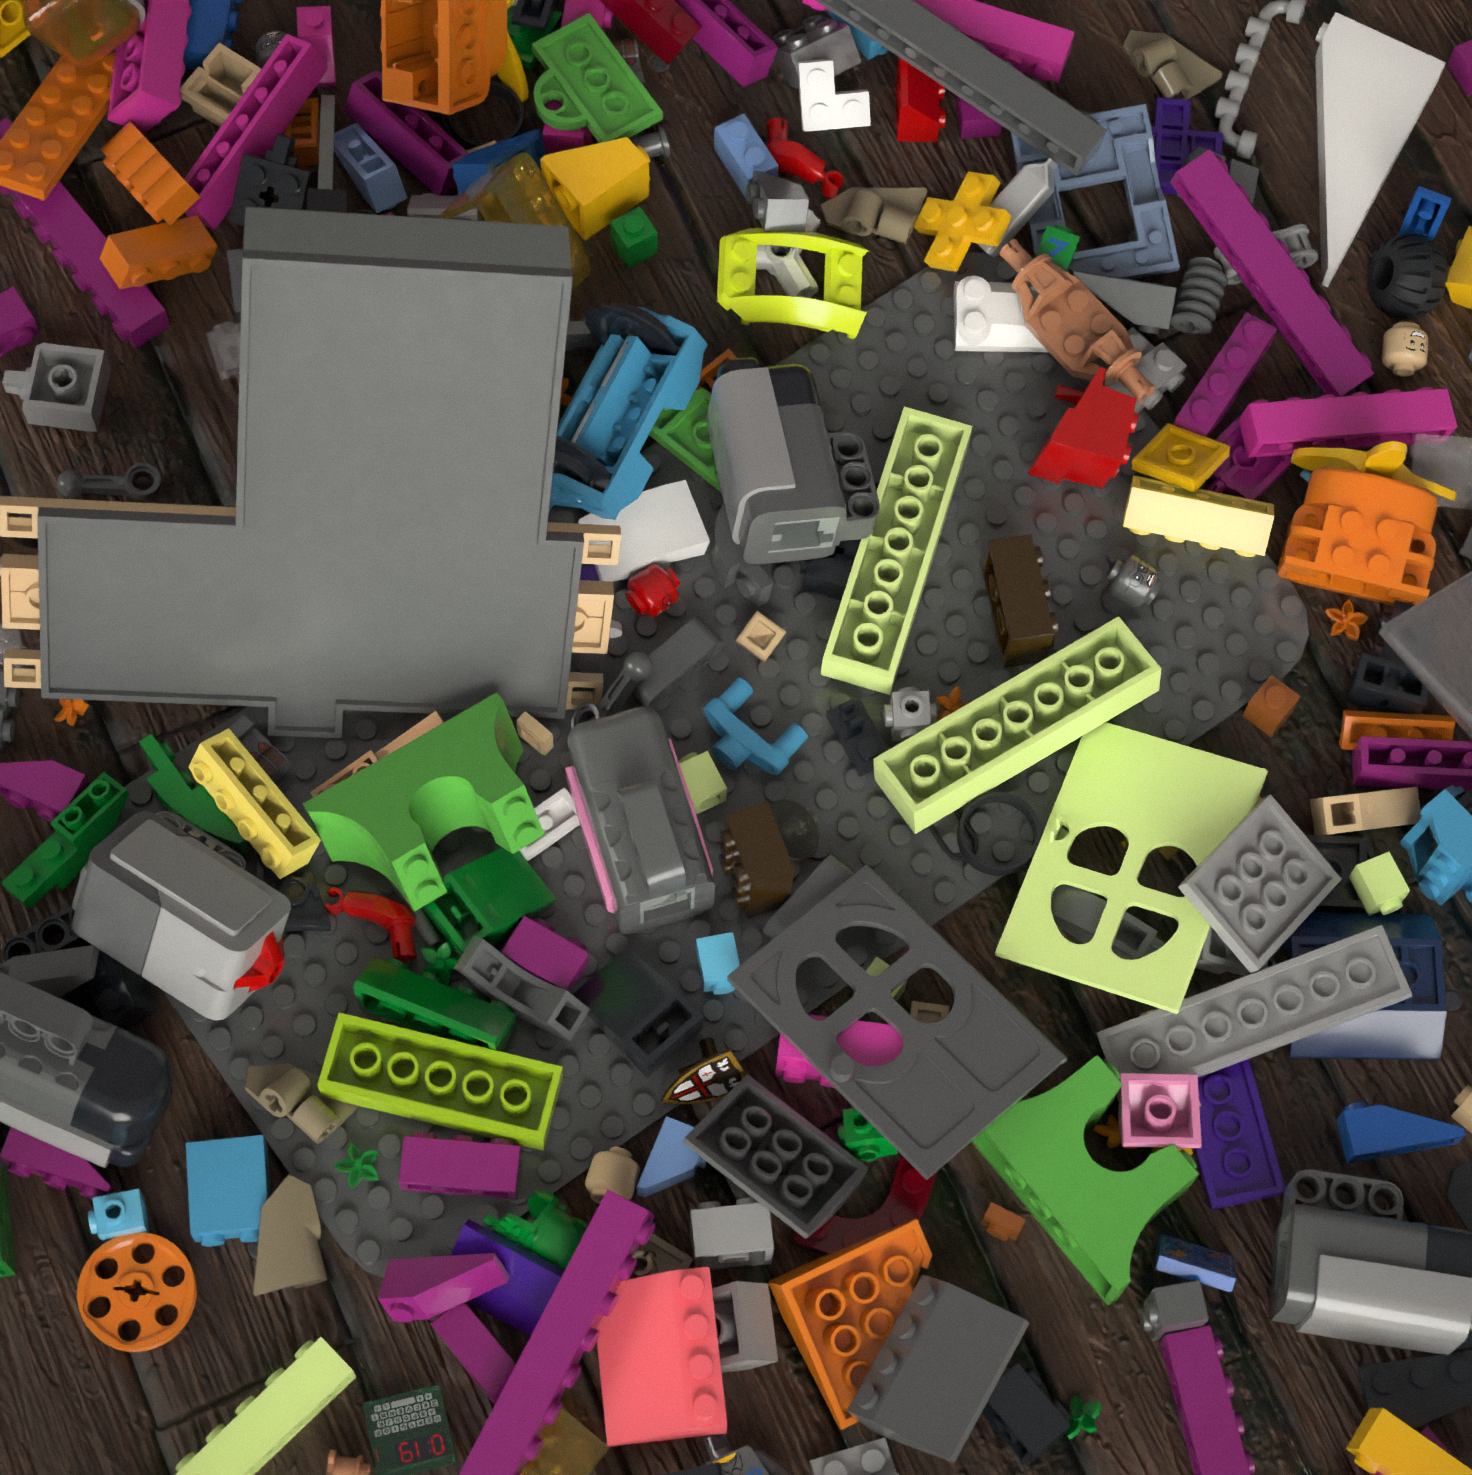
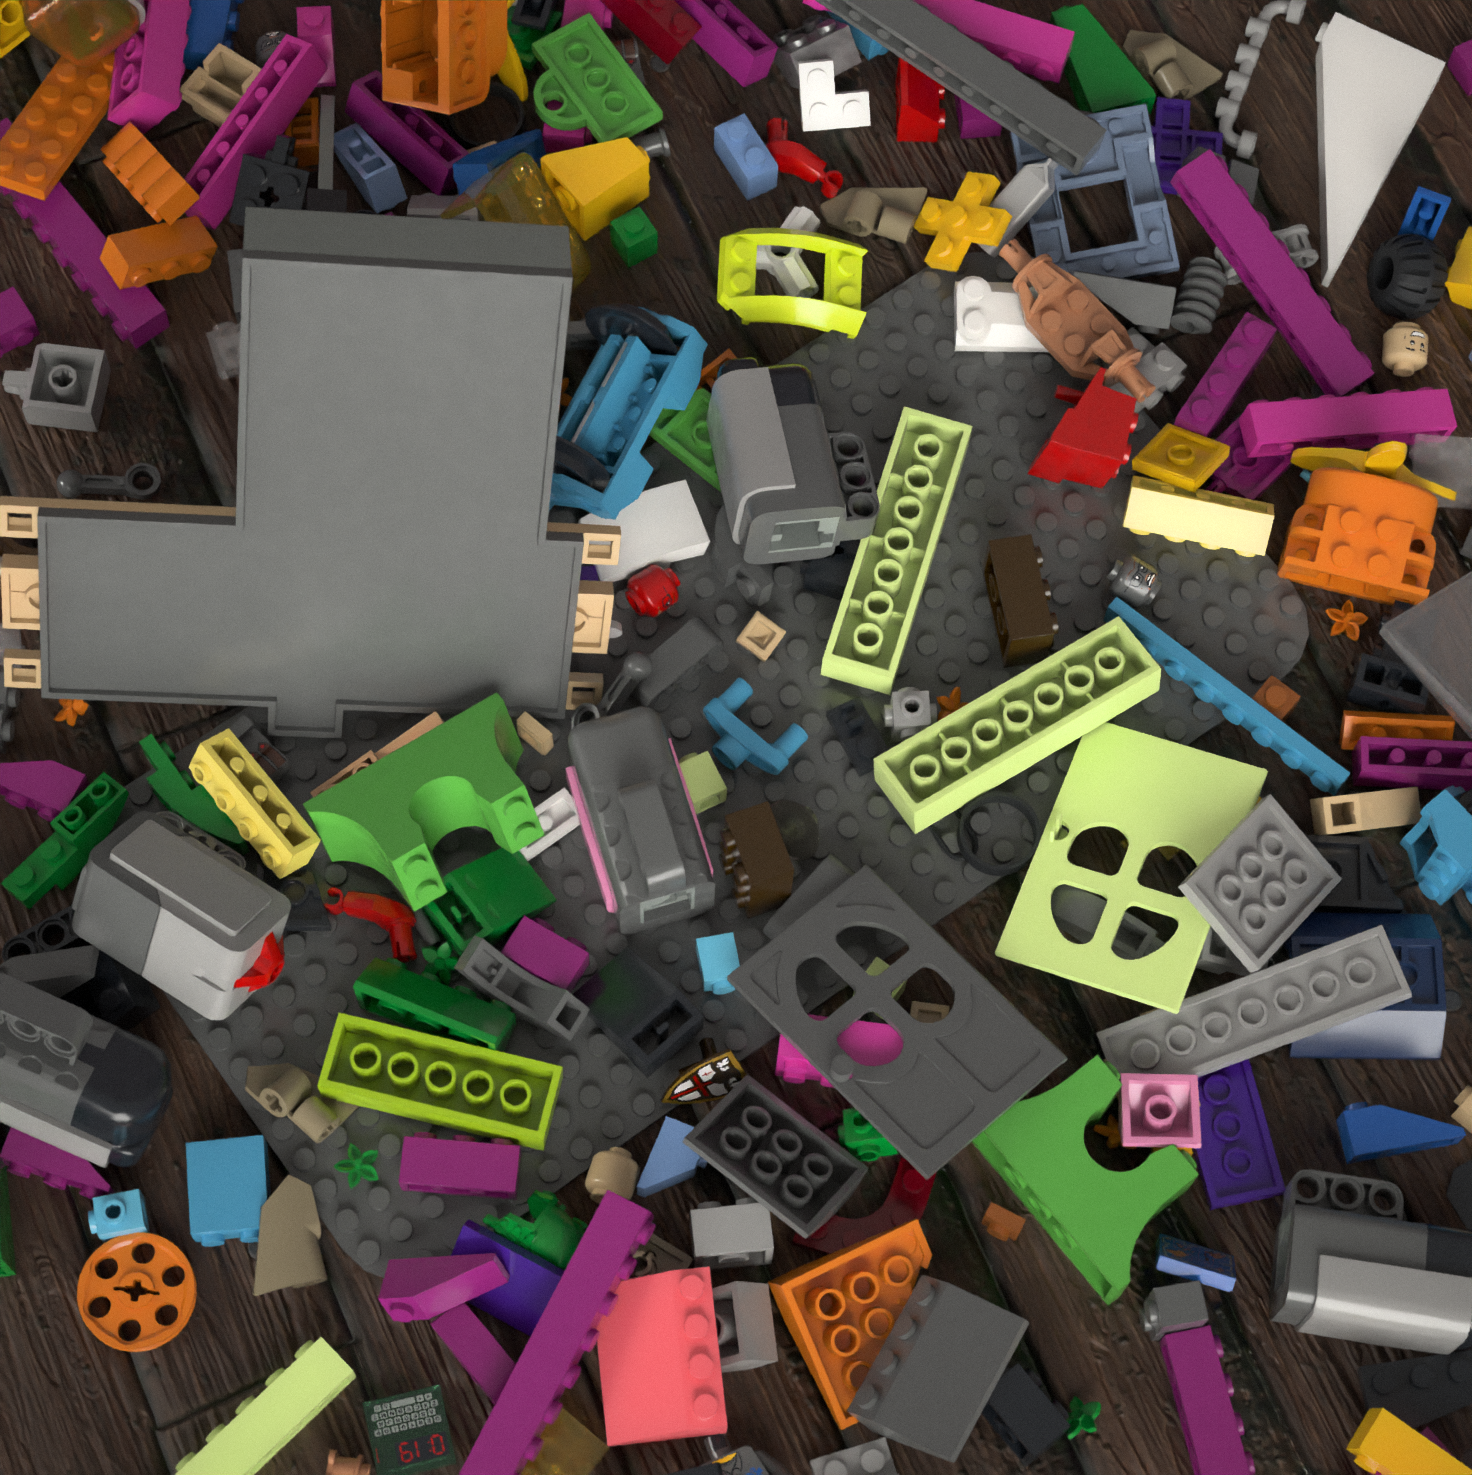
(777, 203): dark grey slope -> none
(1060, 245): green brick -> none
(1098, 68): none -> green slope
(1233, 703): none -> dark azure plate
(1379, 884): yellowish green brick -> none

